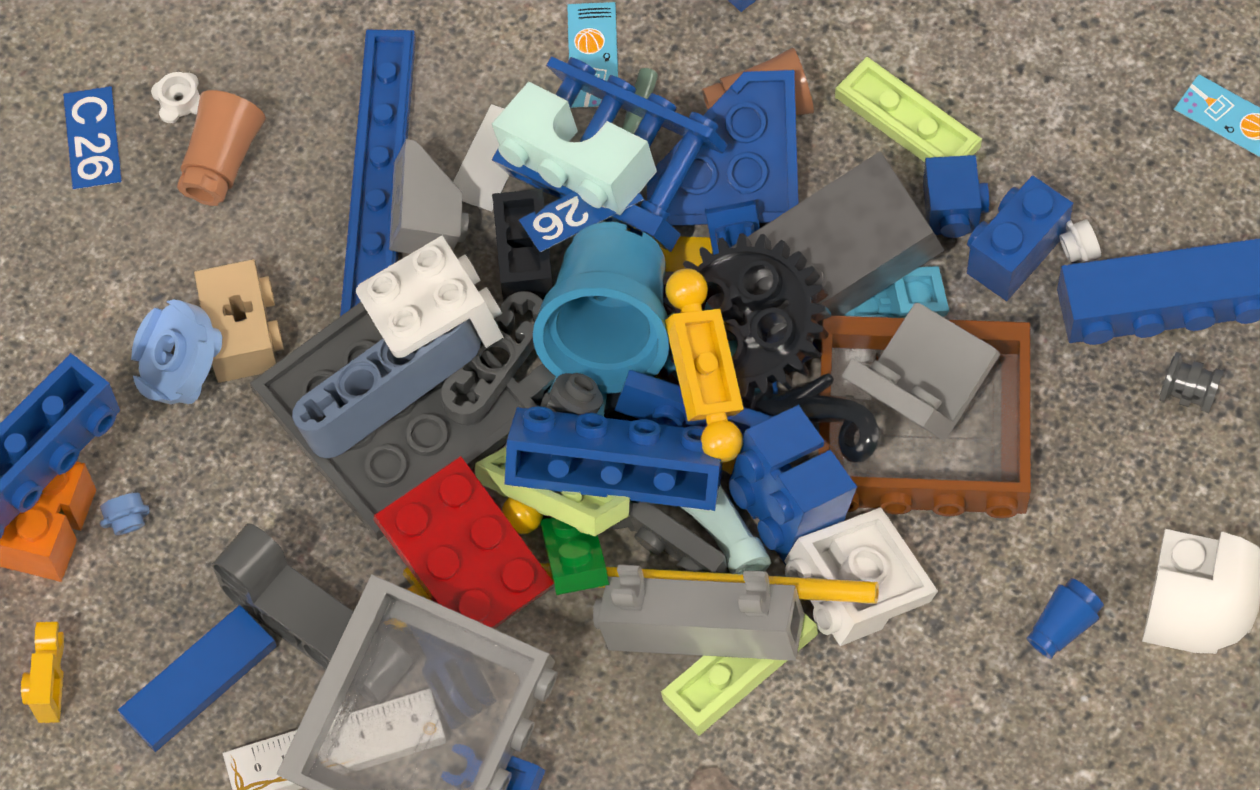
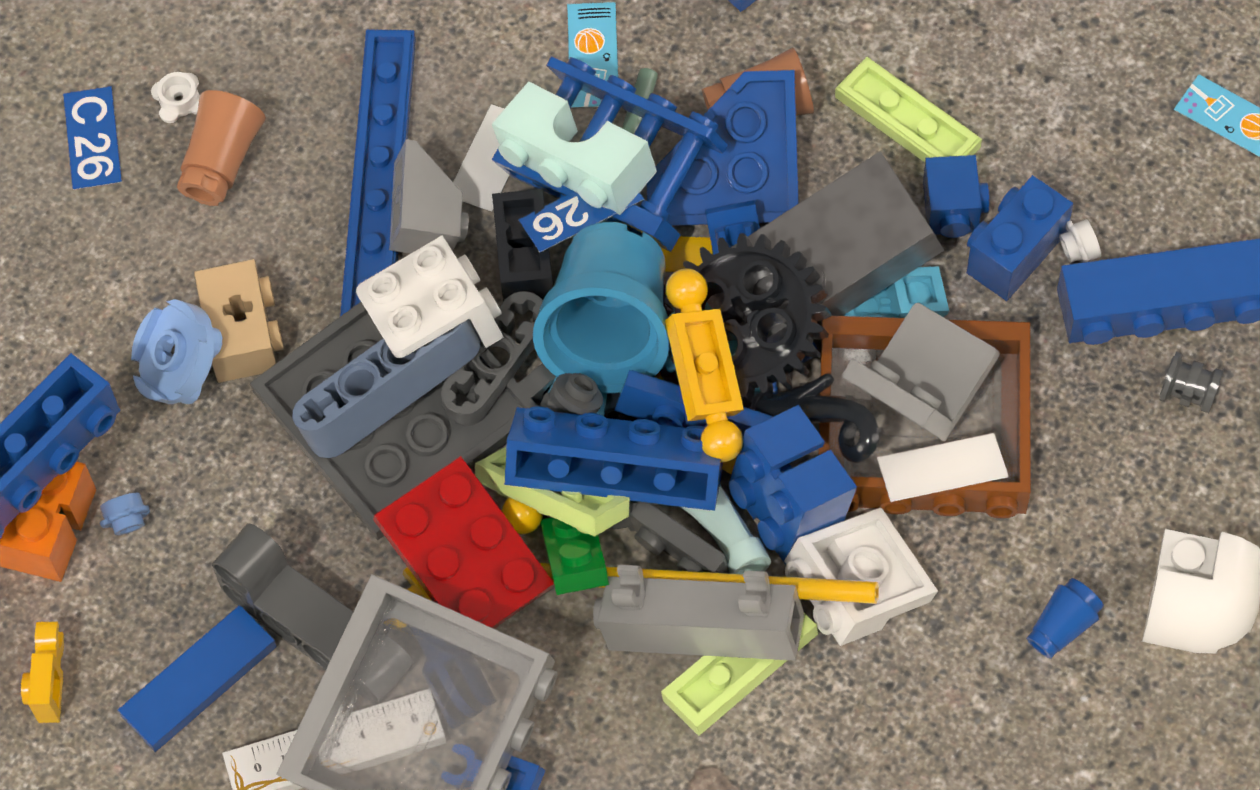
(942, 467): none -> white sticker

